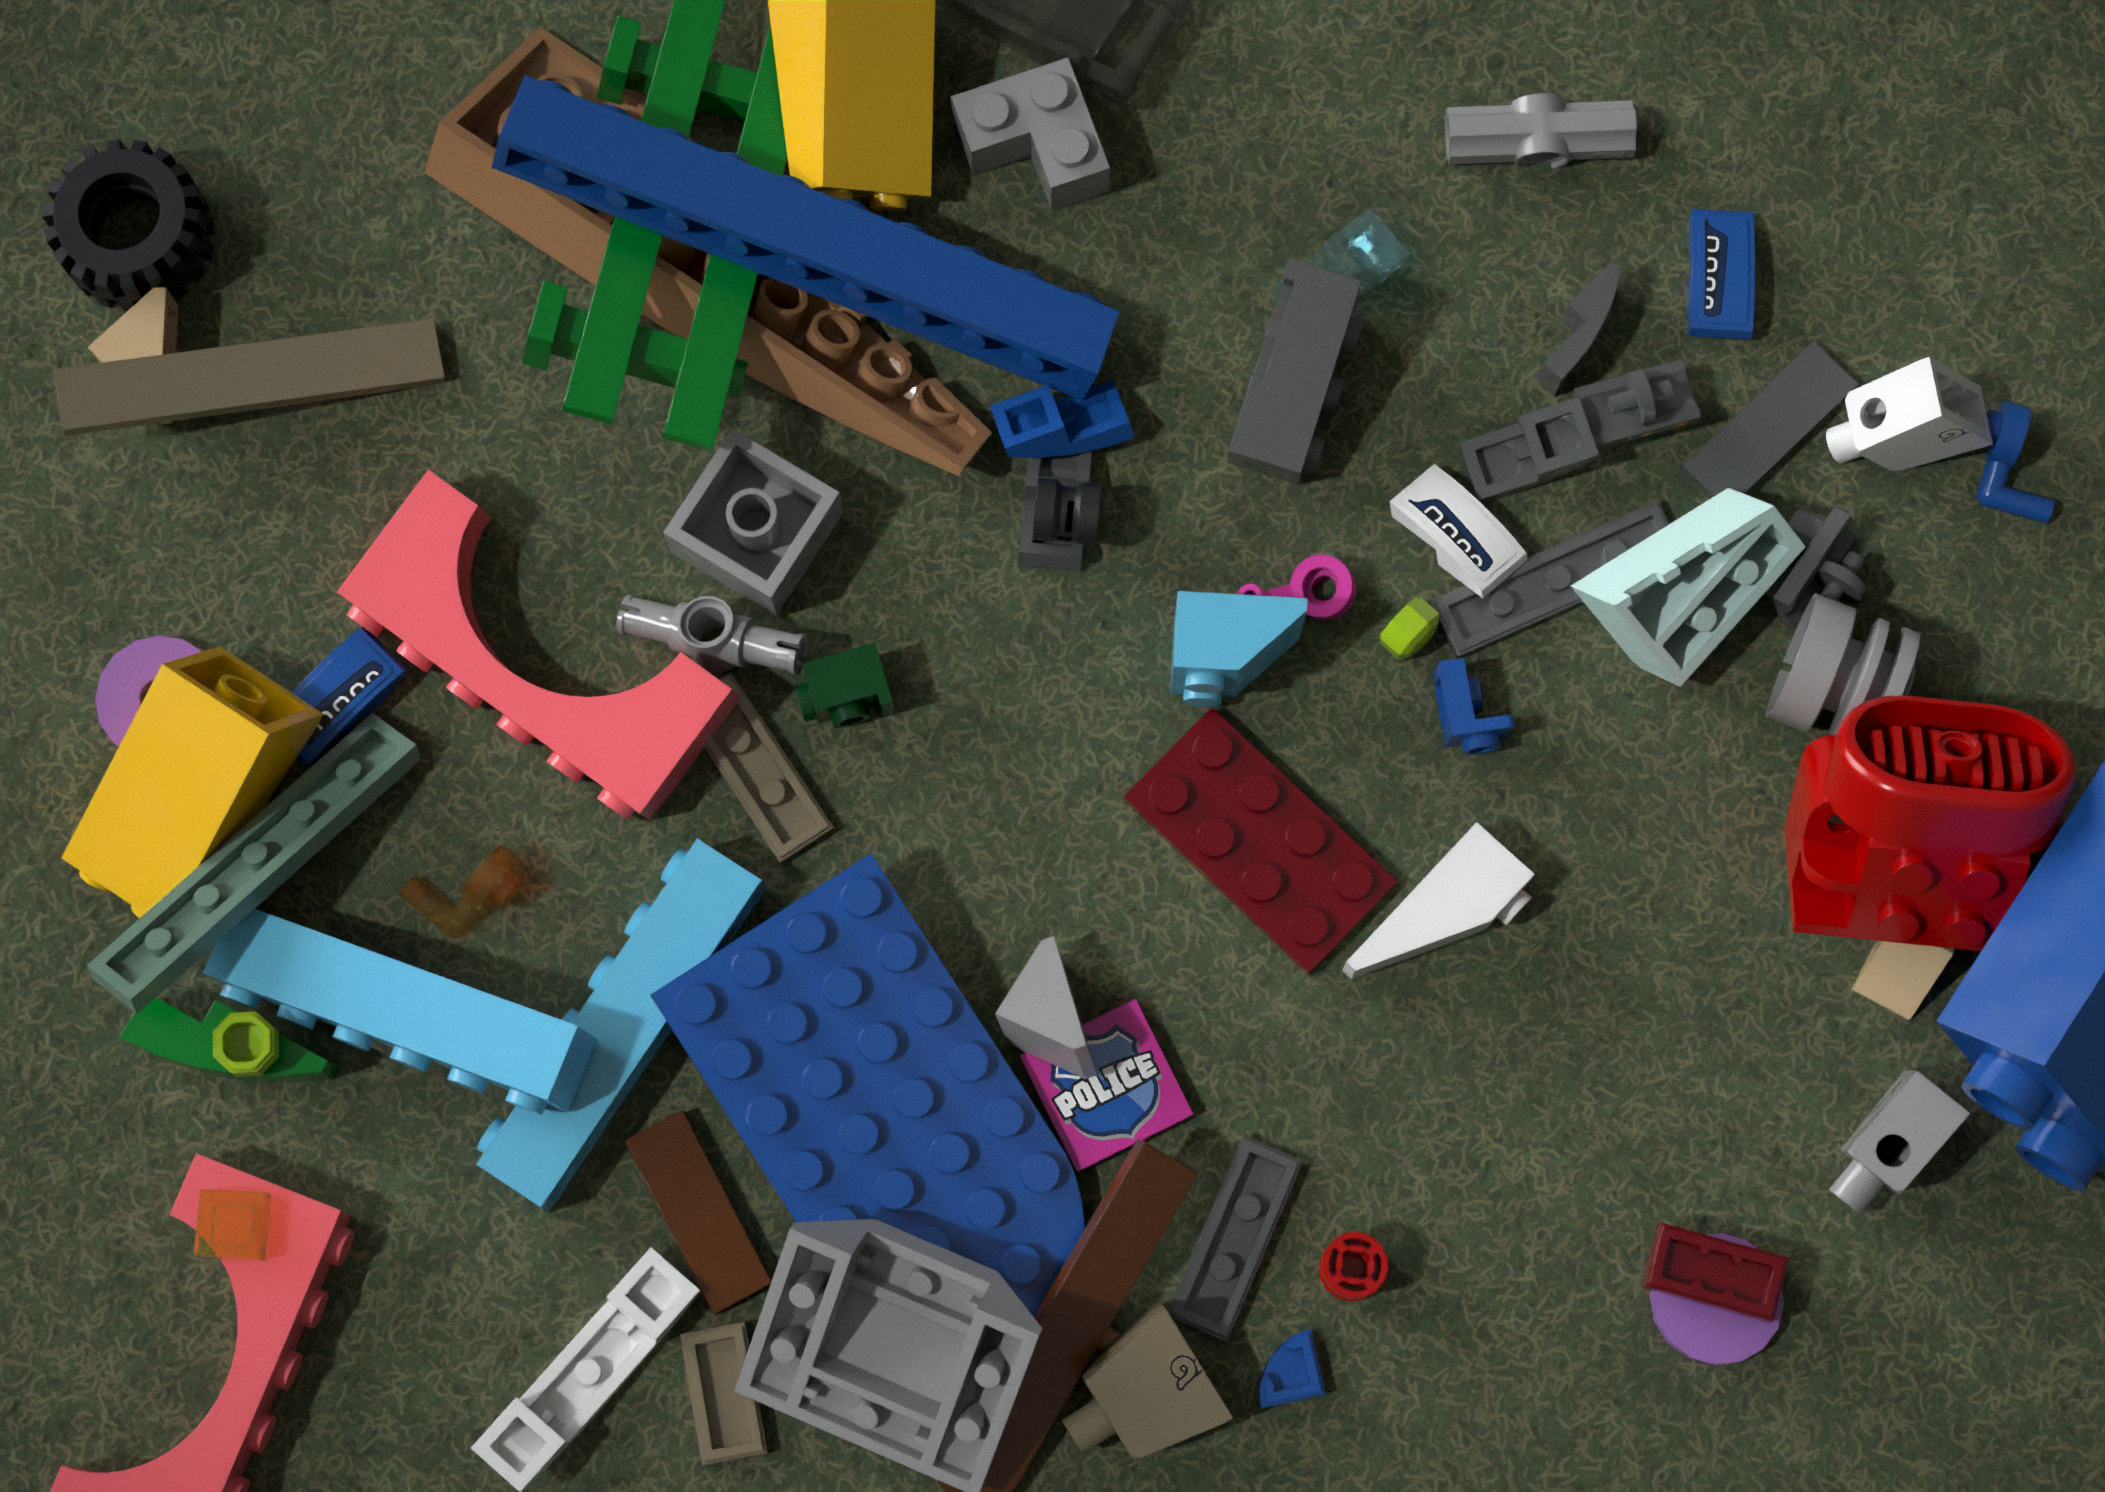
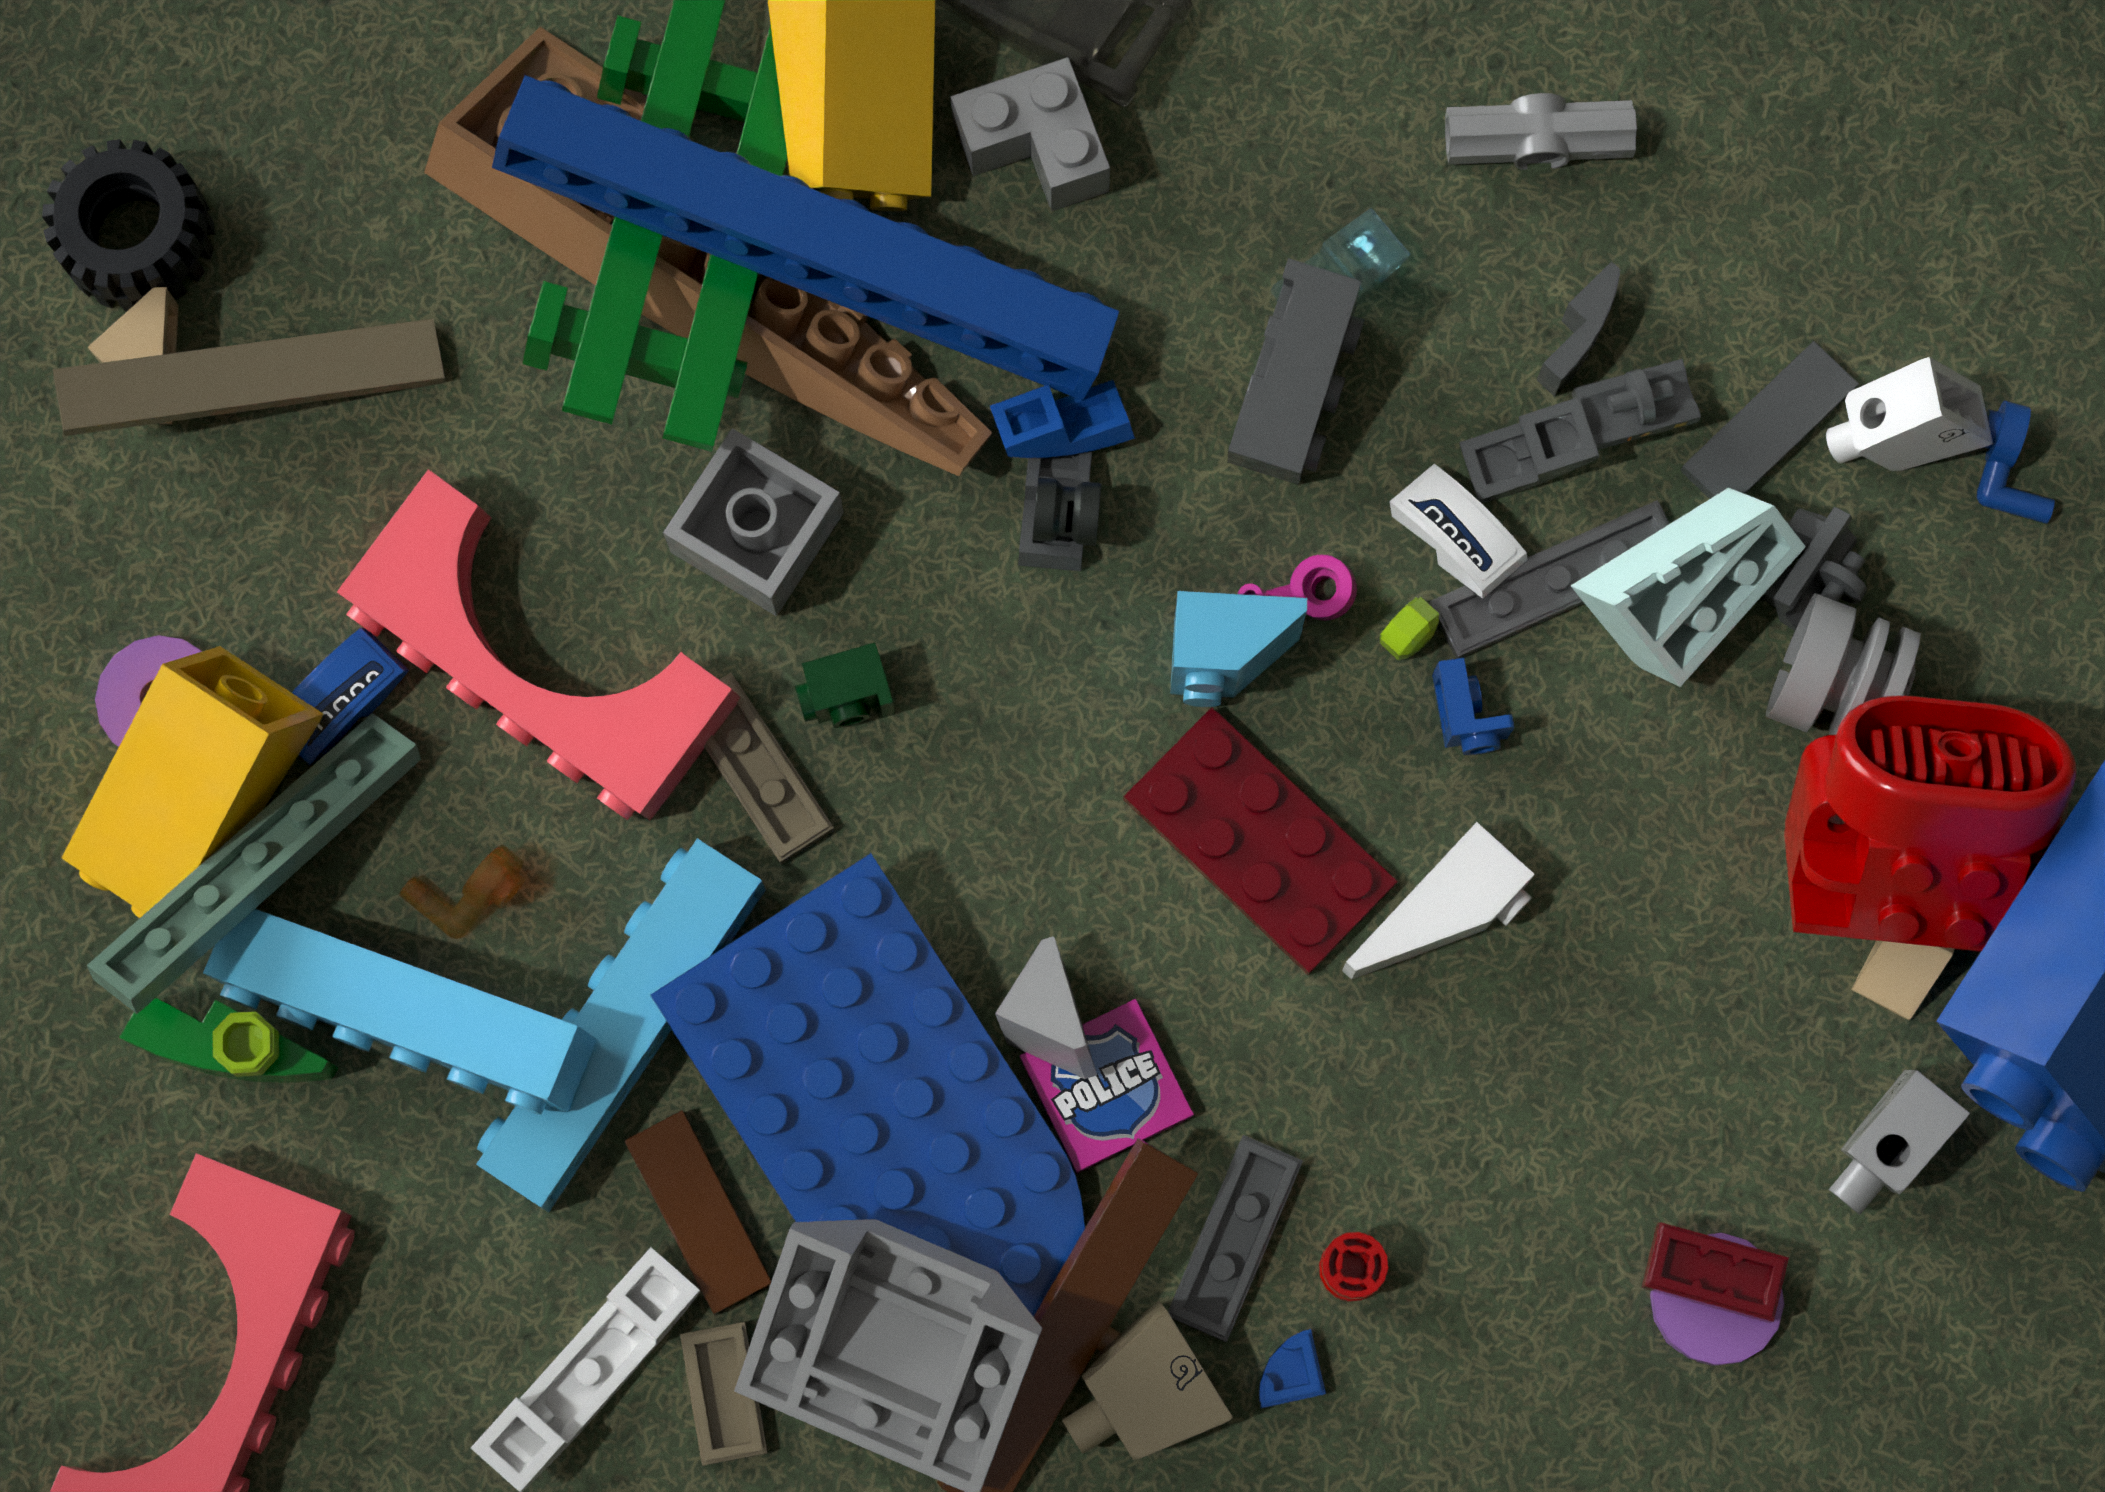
(232, 1225): tile -> none
(737, 645): light grey pin -> none
(1721, 274): blue slope -> none

